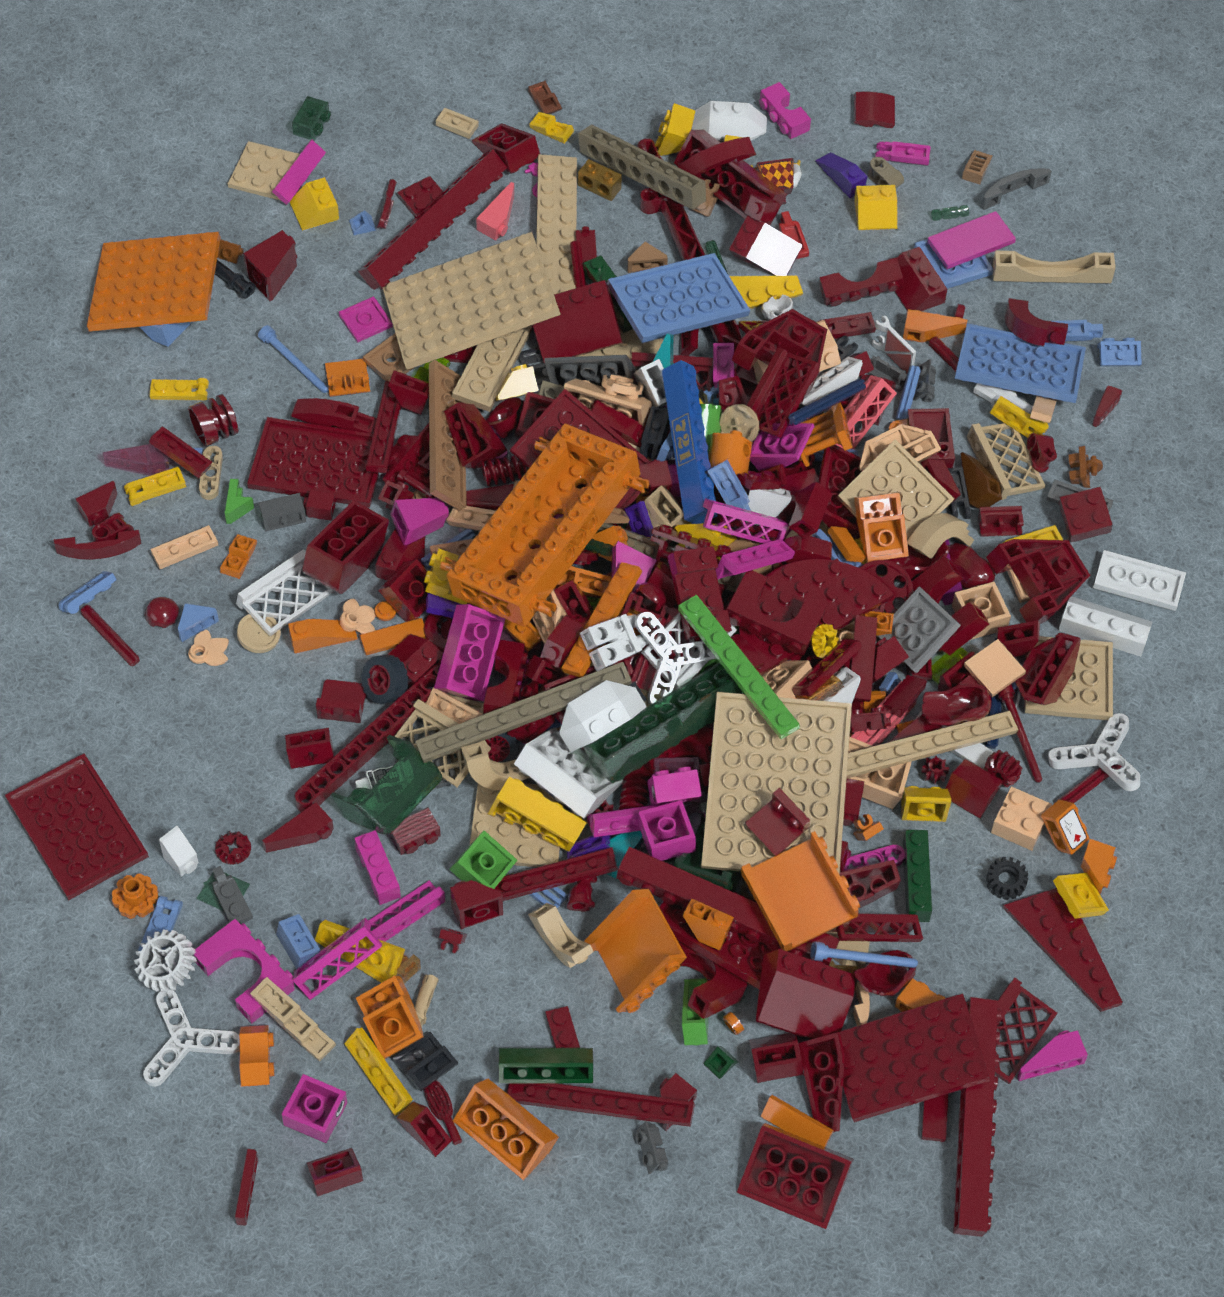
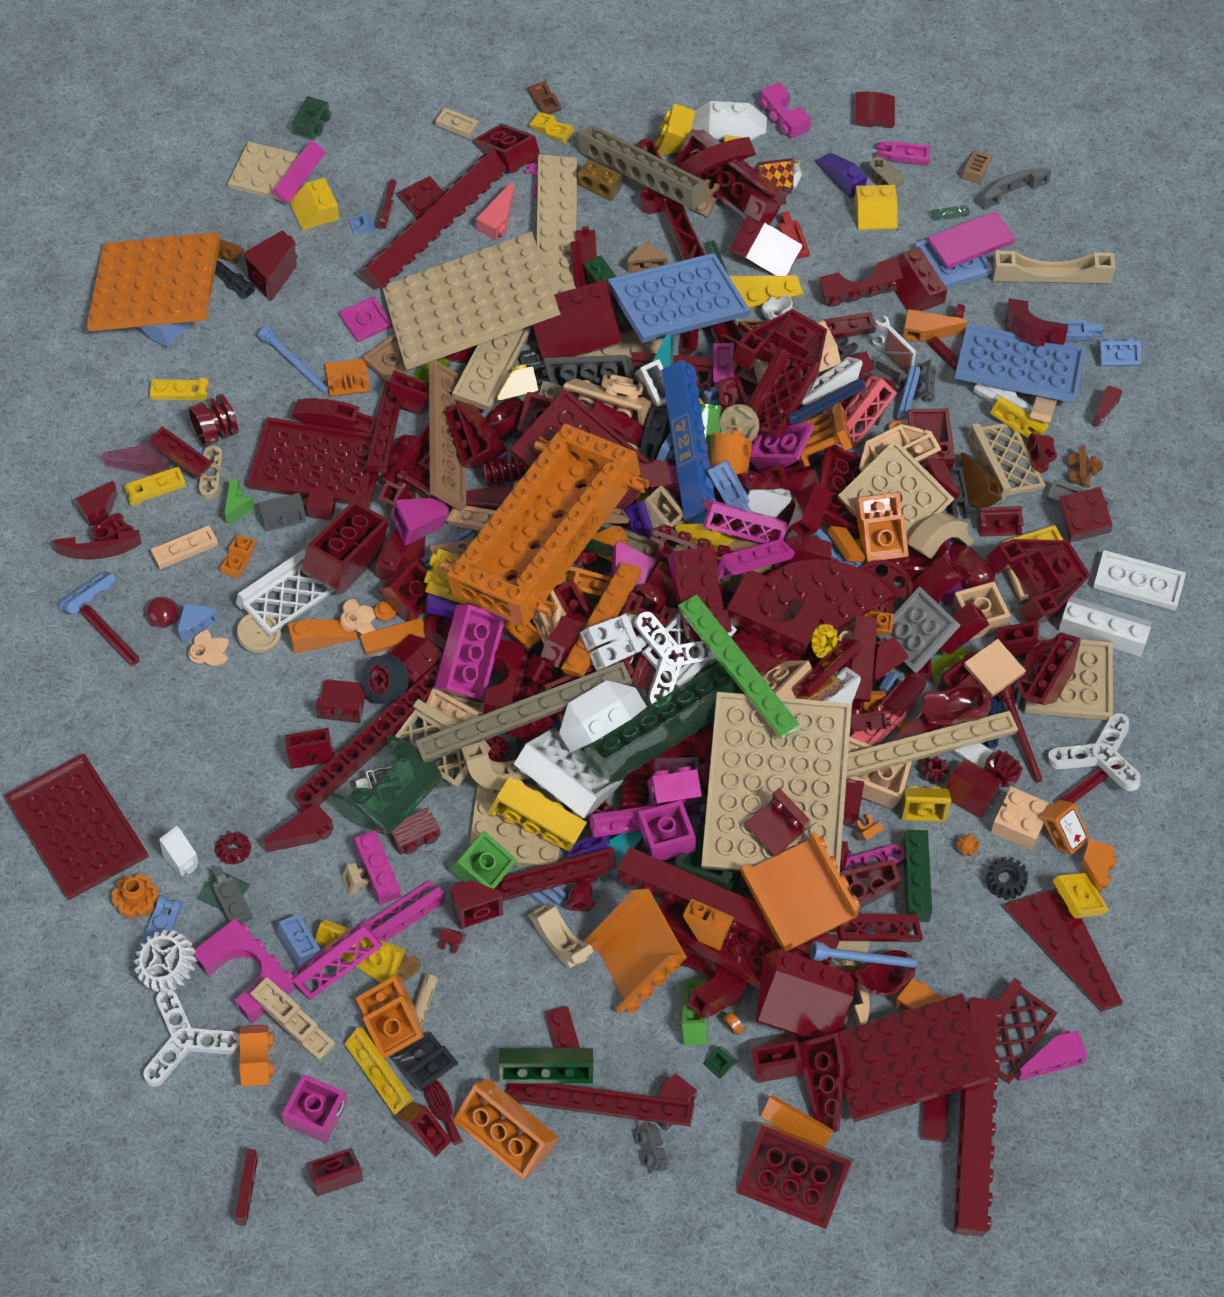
(353, 880): none -> tan tile
(967, 844): none -> orange plate

